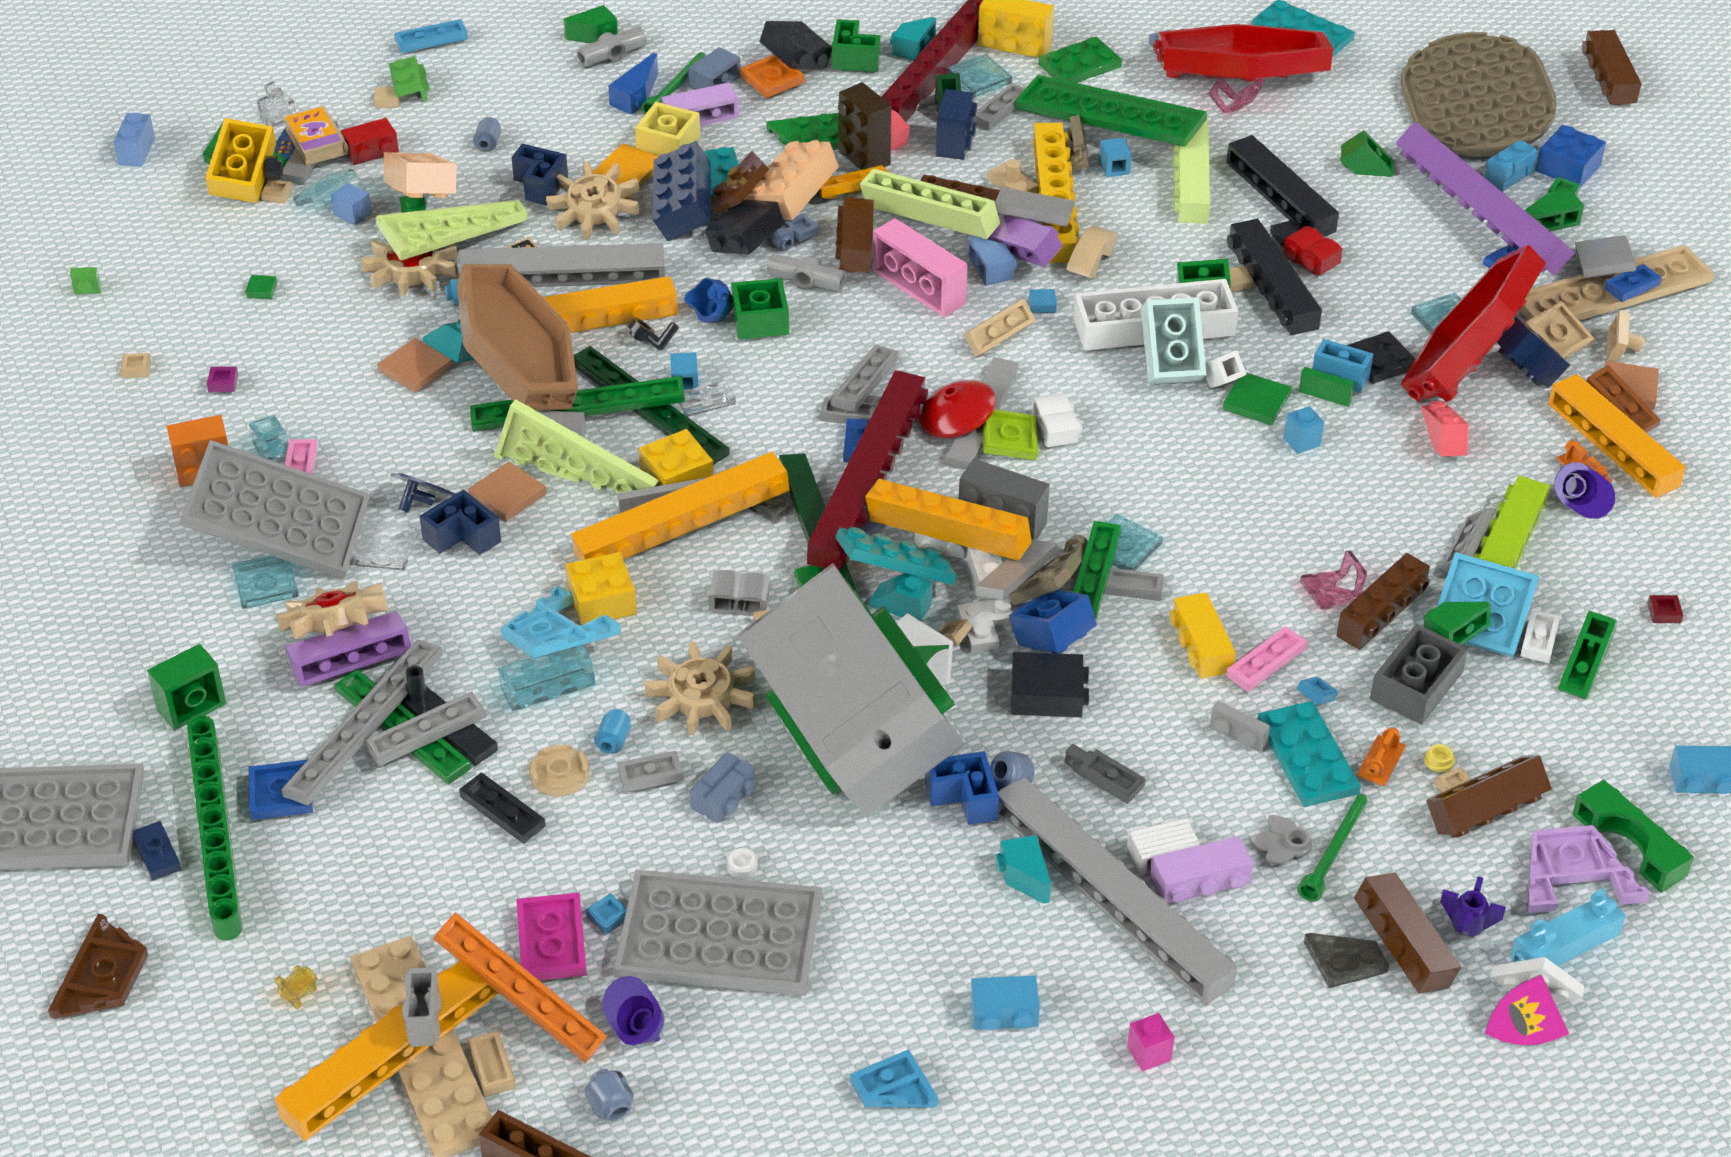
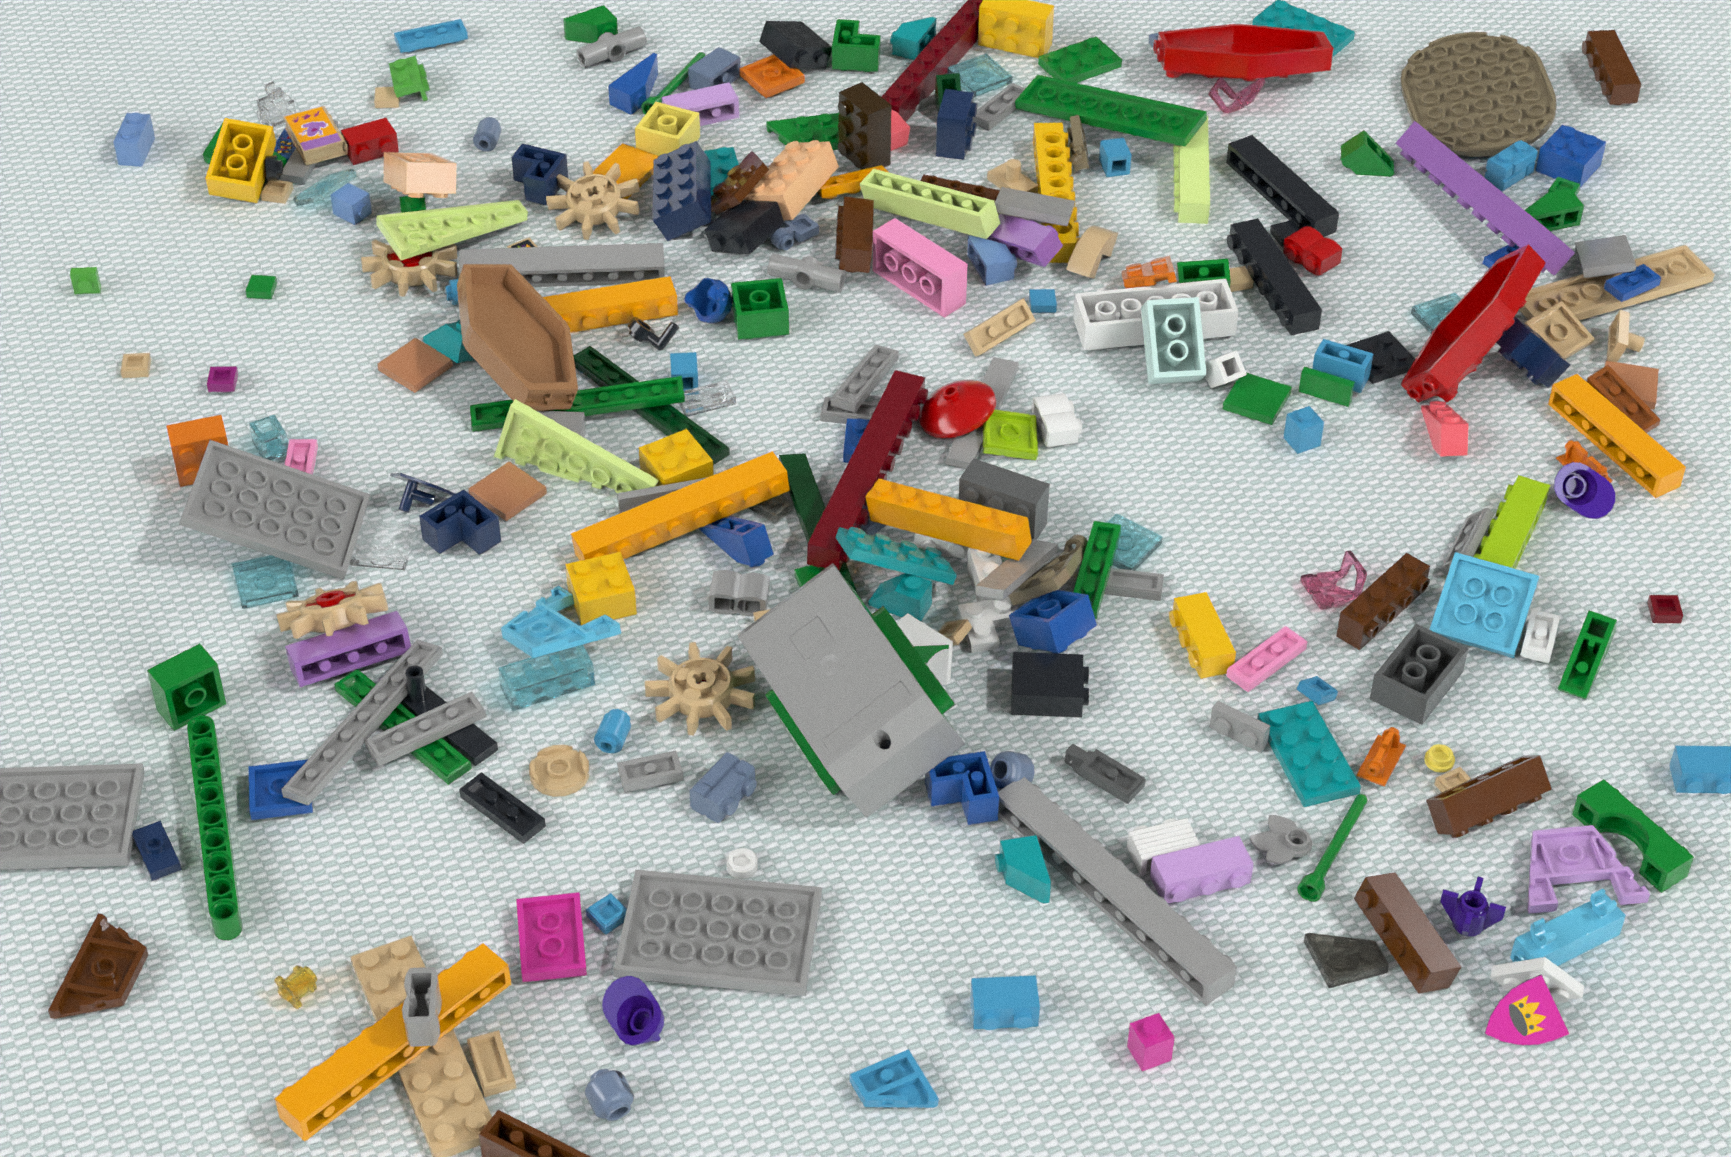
(520, 987): orange tile -> none
(740, 539): none -> blue slope
(1149, 273): none -> orange wing
(1459, 620): green slope -> none

